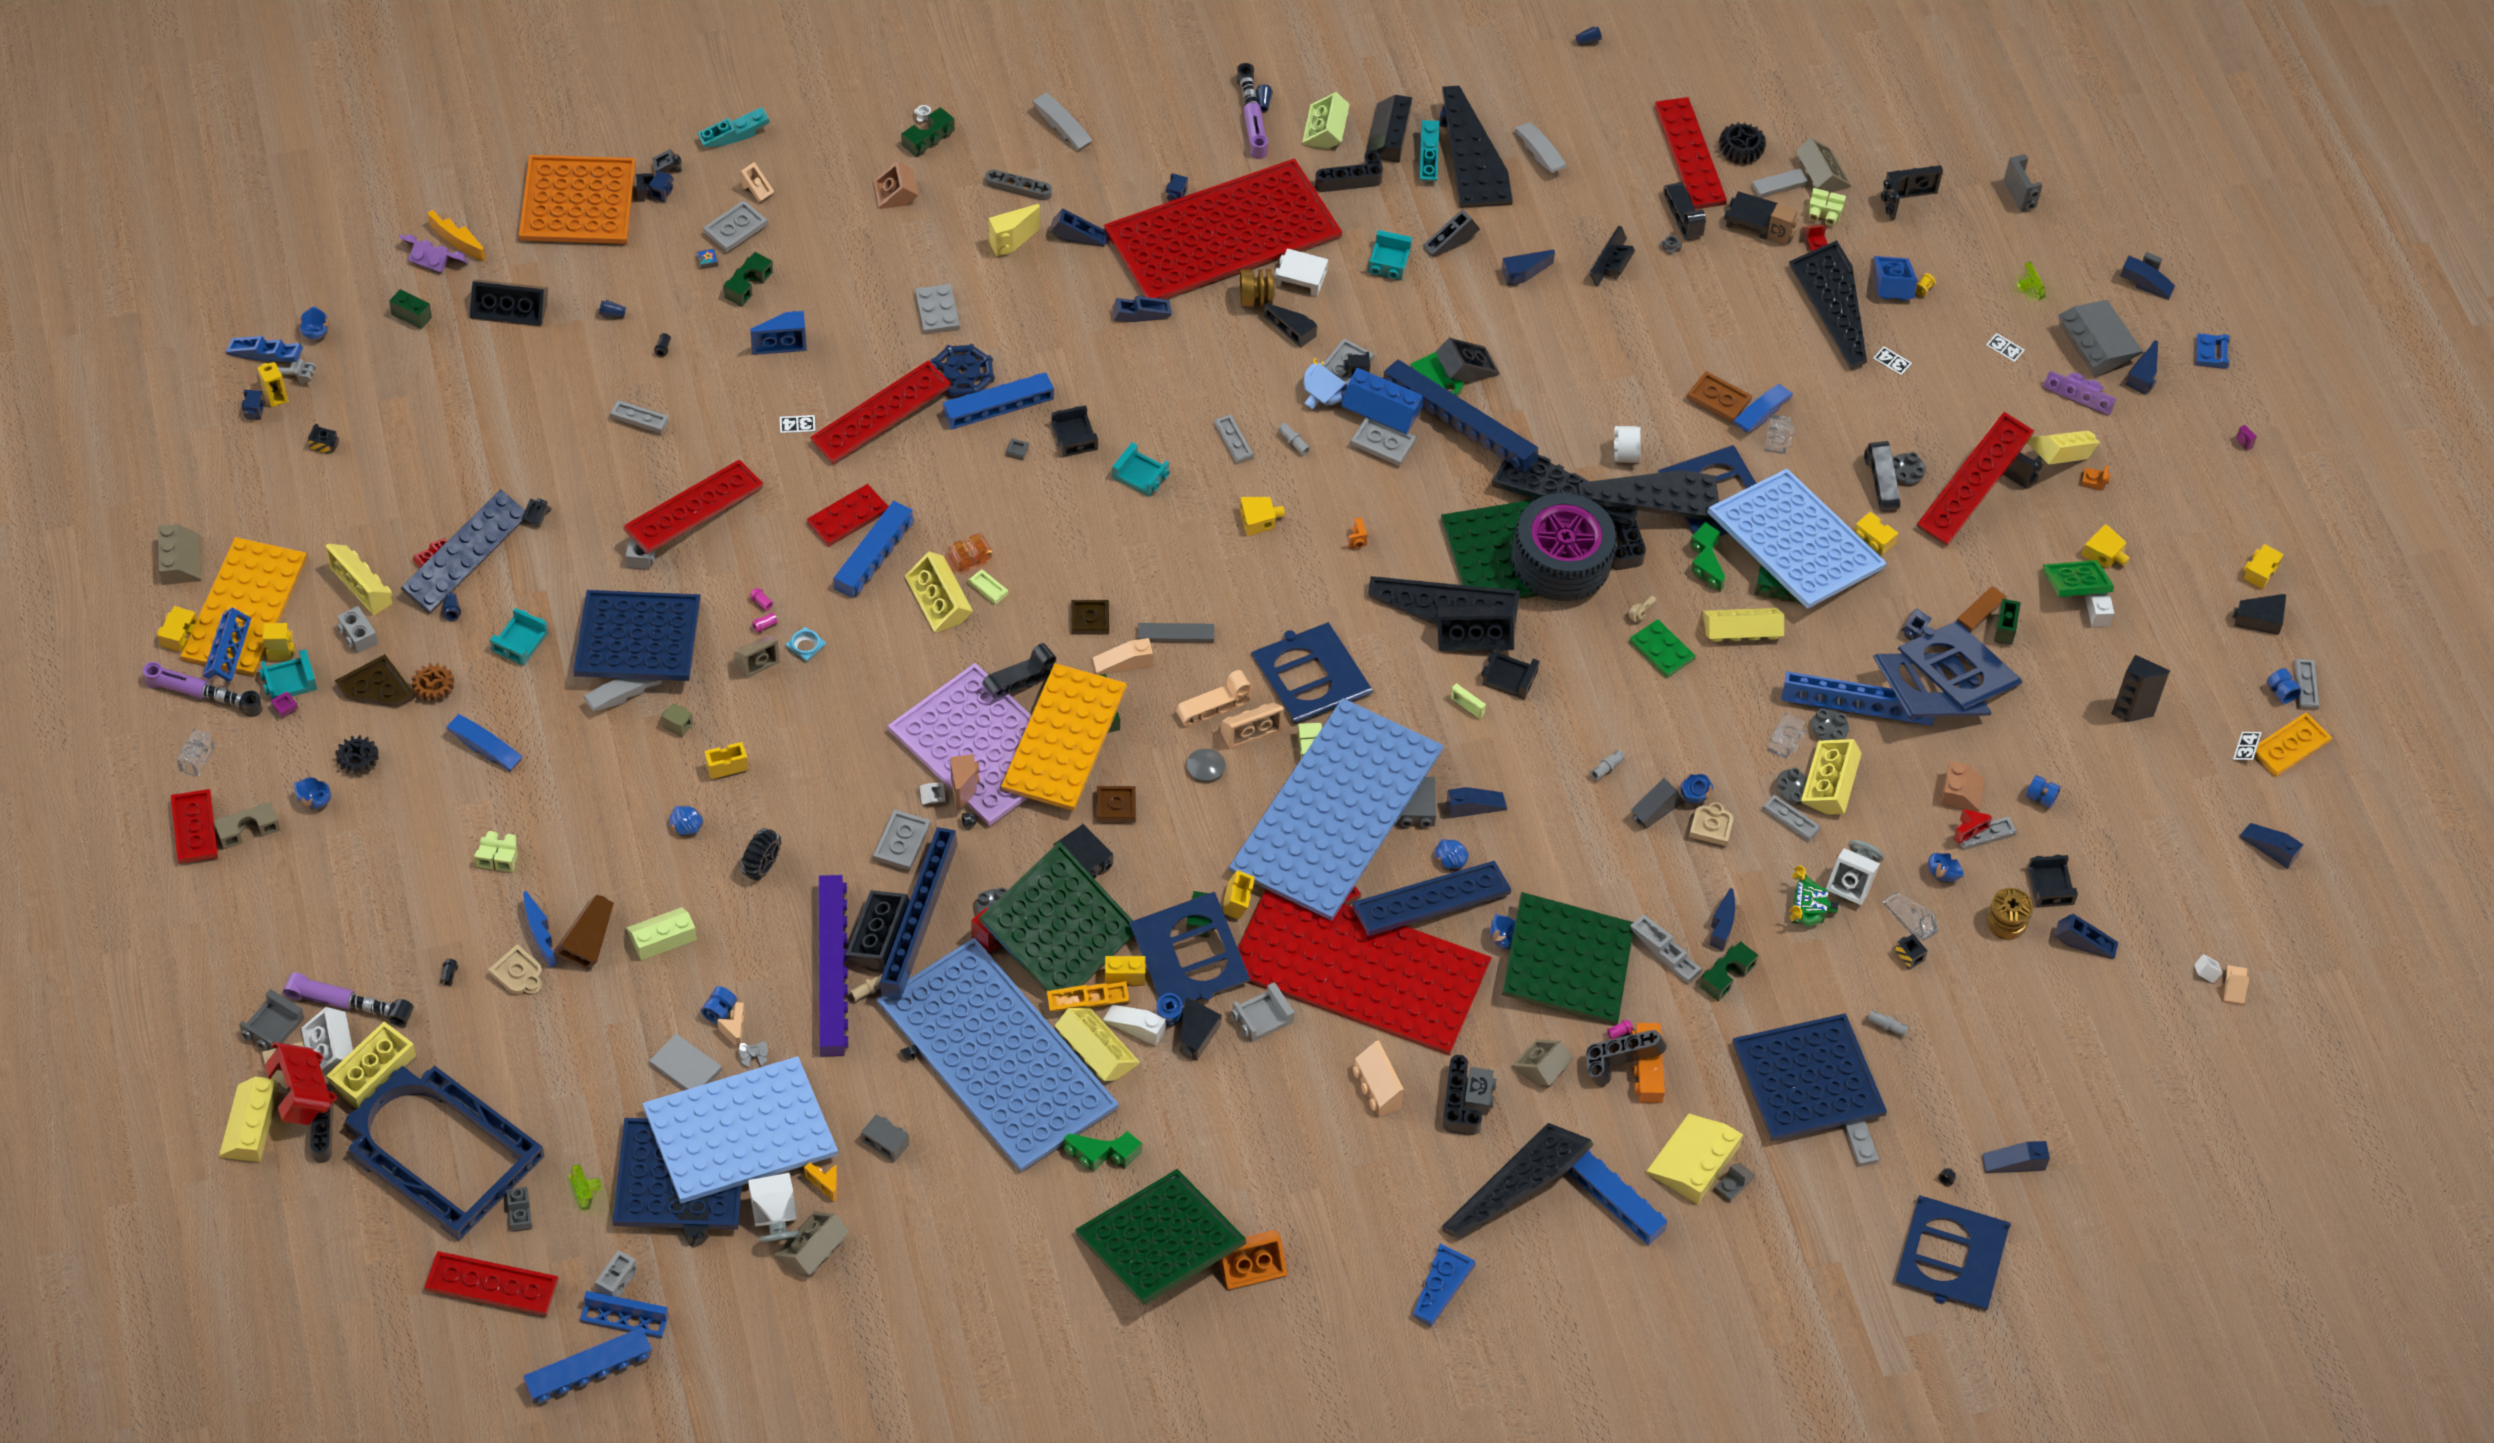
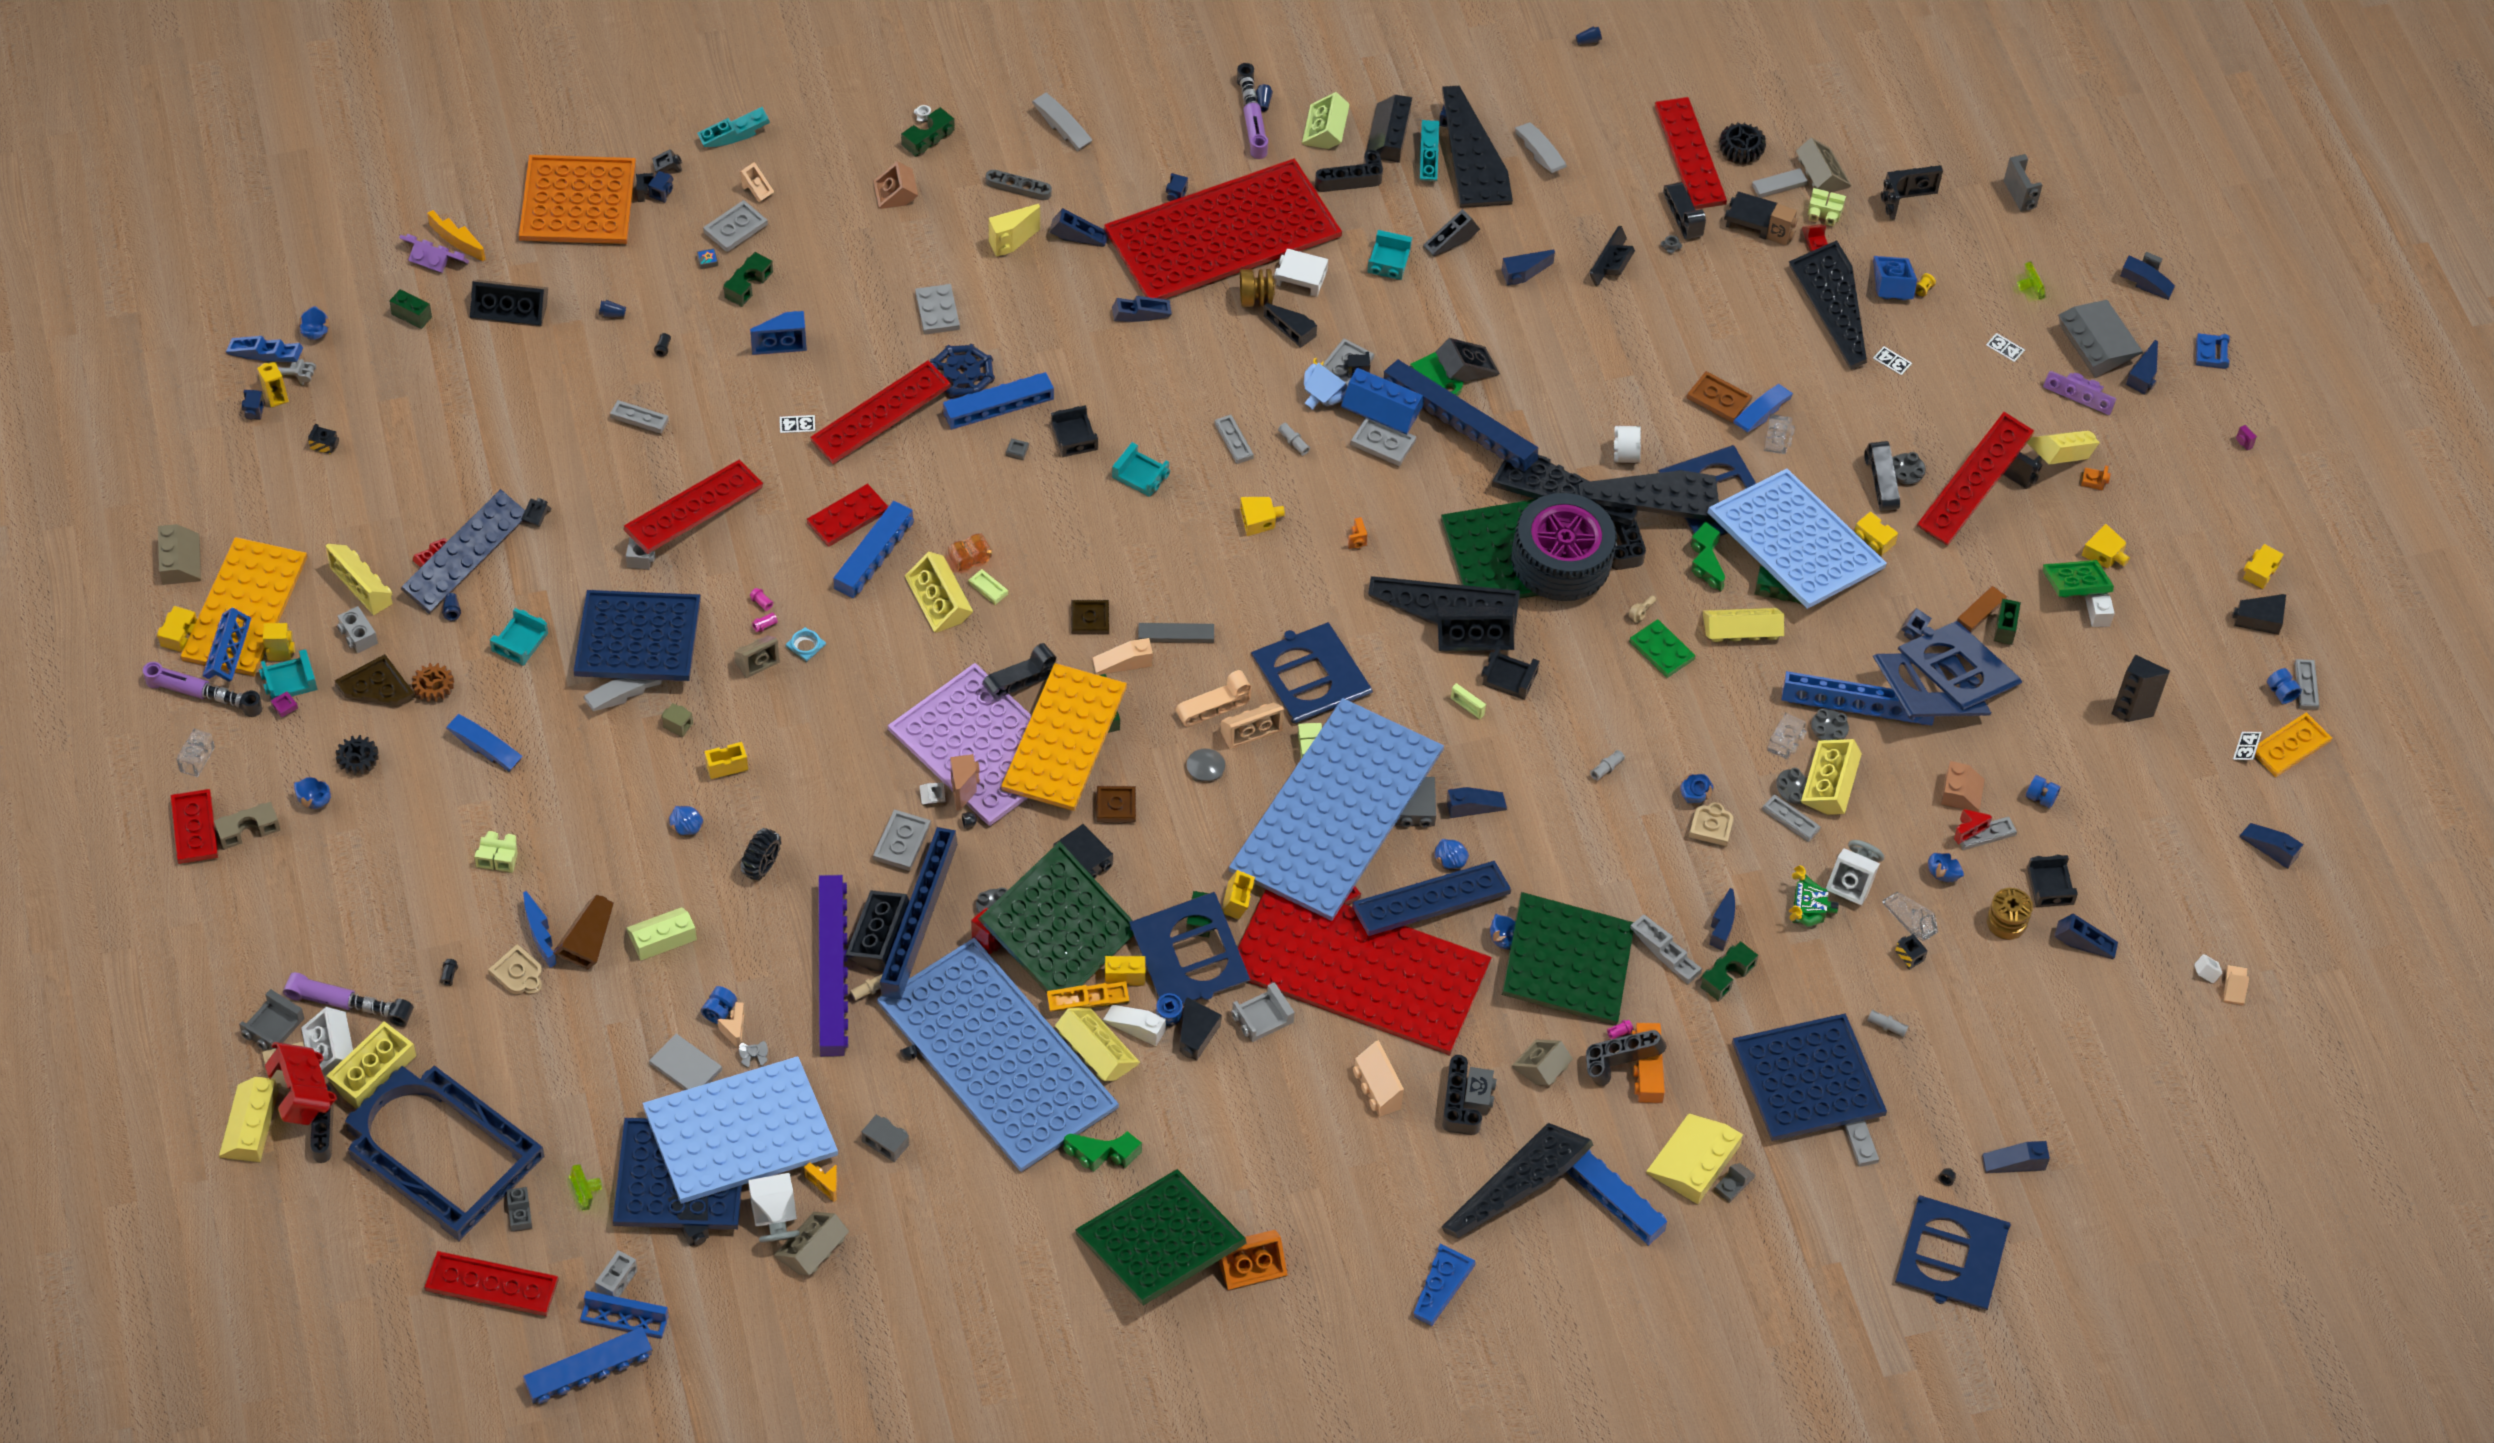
(1657, 804): black slope -> none

